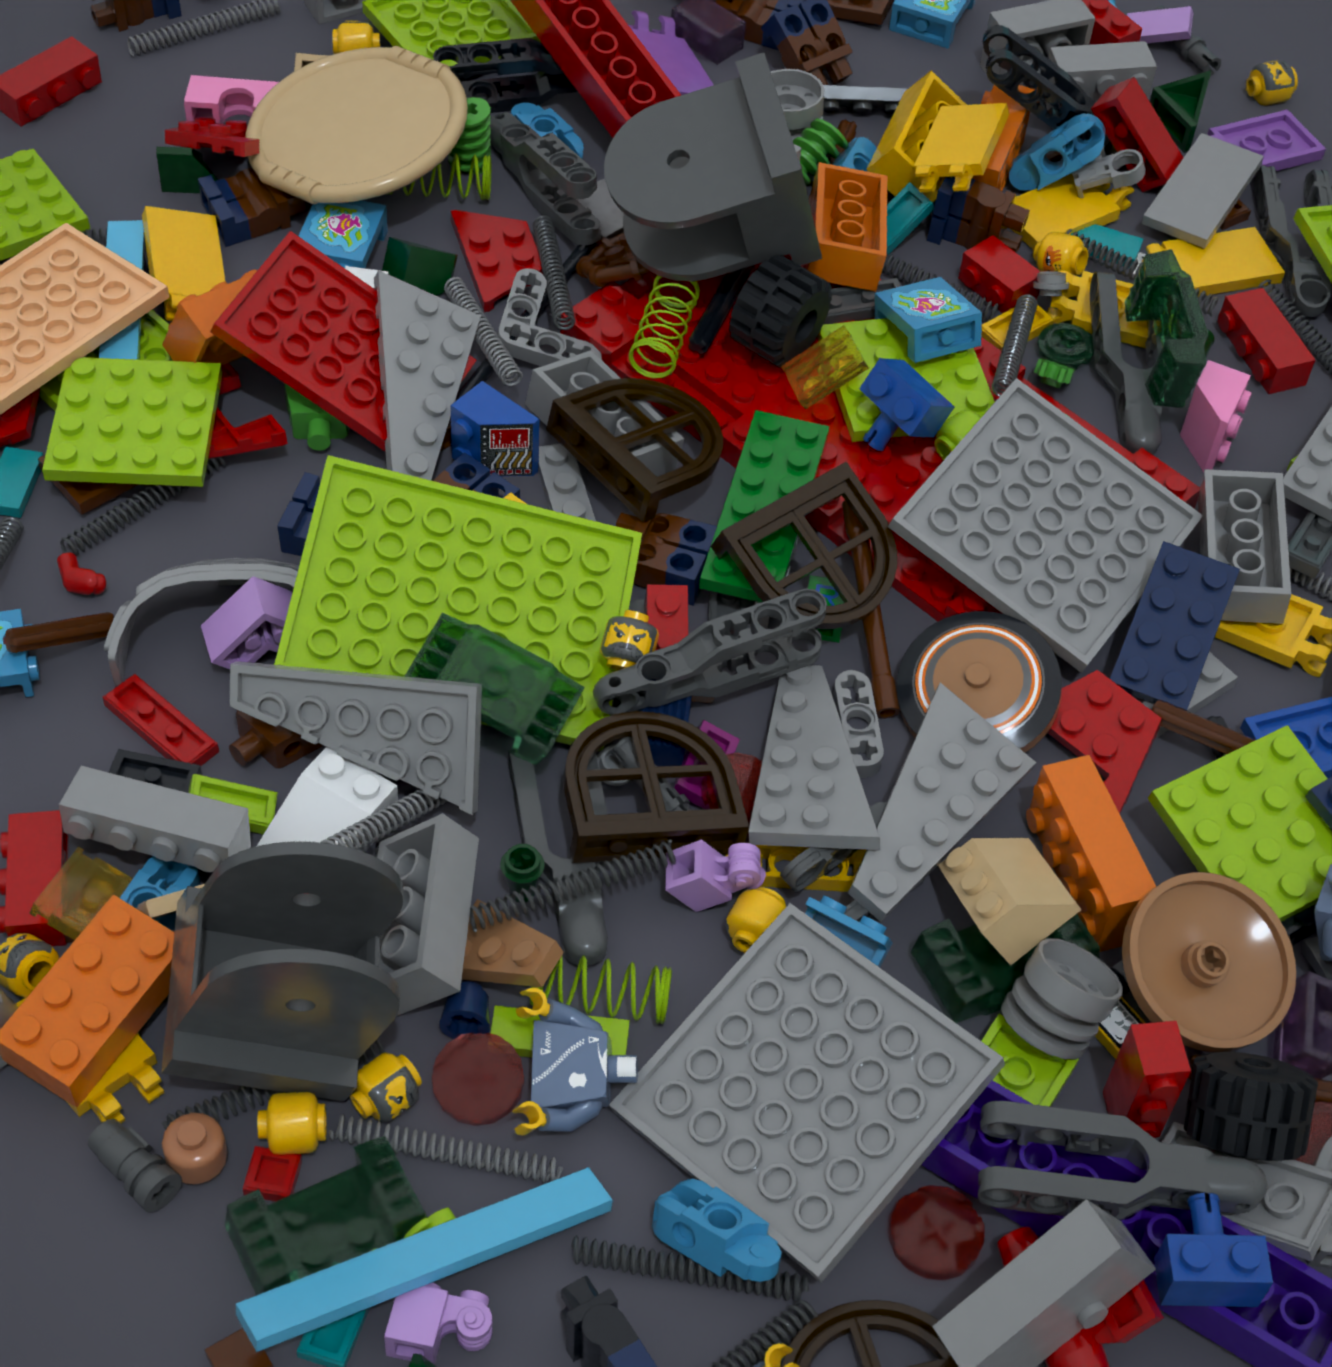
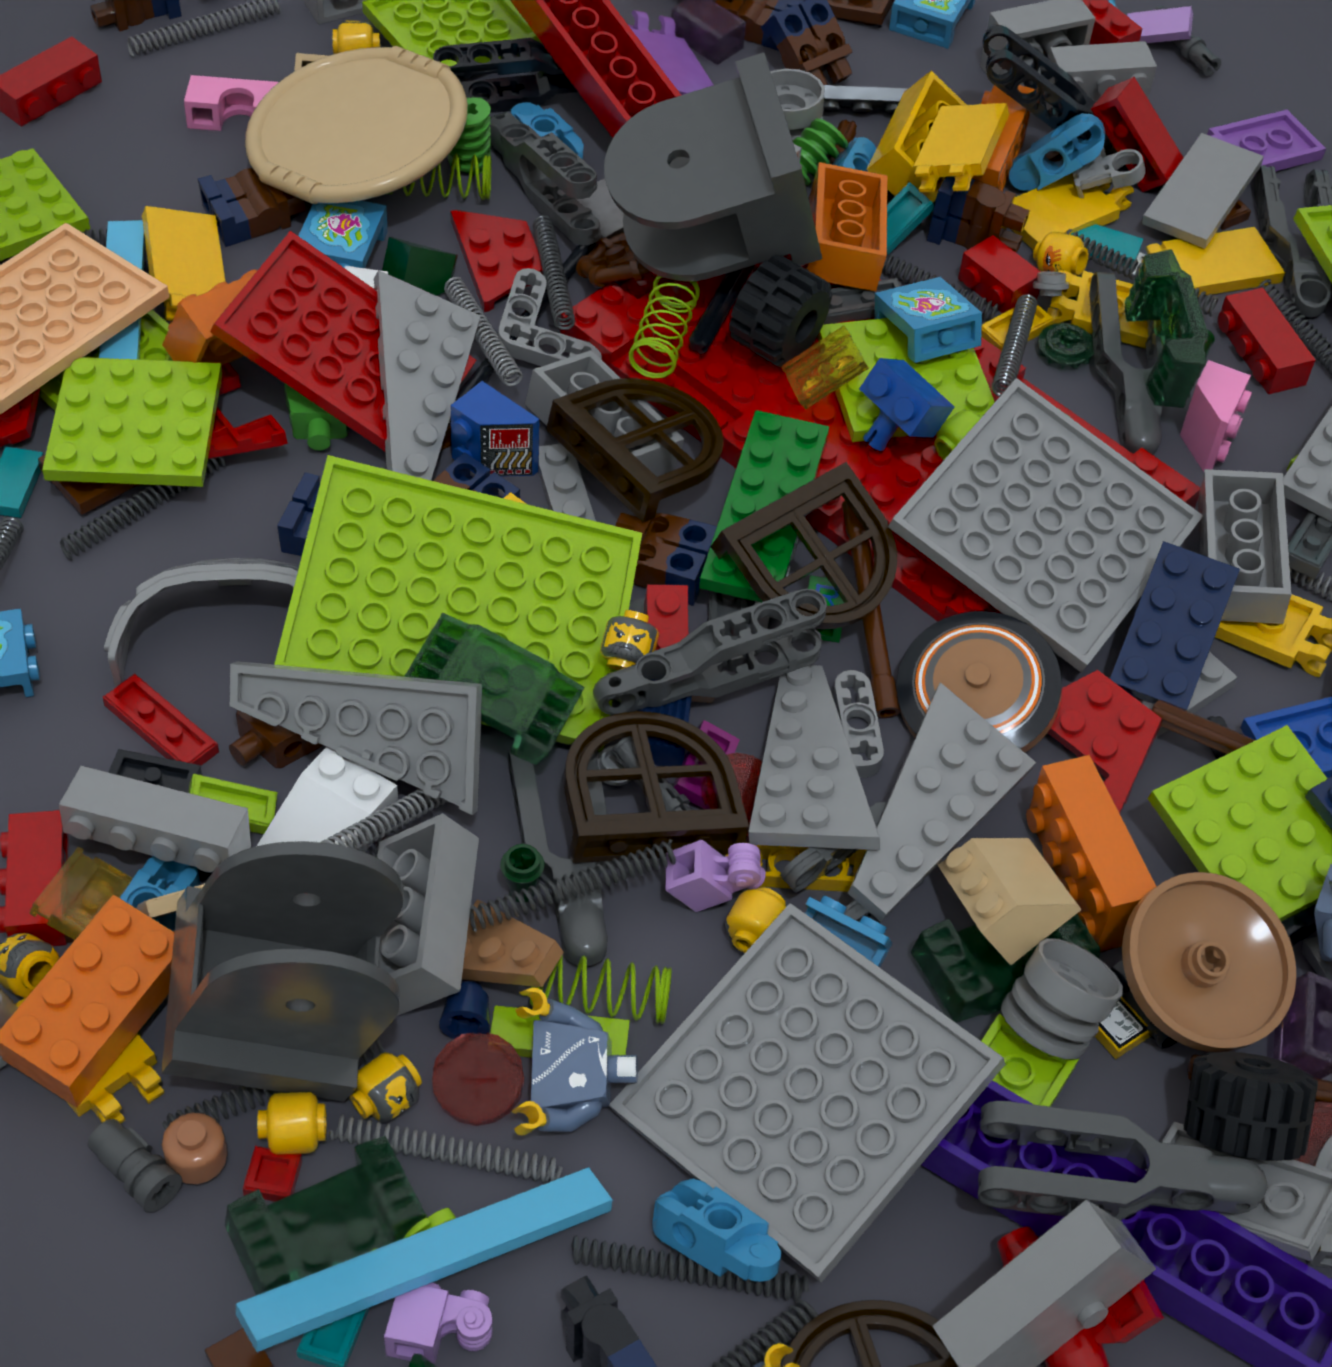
(57, 632): reddish brown axle -> none
(78, 579): red arm -> none
(180, 169): dark green slope -> none
(219, 137): red wing -> none
(247, 623): lavender brick -> none
(936, 1232): clear red tile -> none
(1053, 373): bright green plate -> none
(1148, 1075): red brick -> none
(1180, 106): dark green slope -> none
(1212, 1266): blue brick -> none
(1272, 82): yellow head -> none

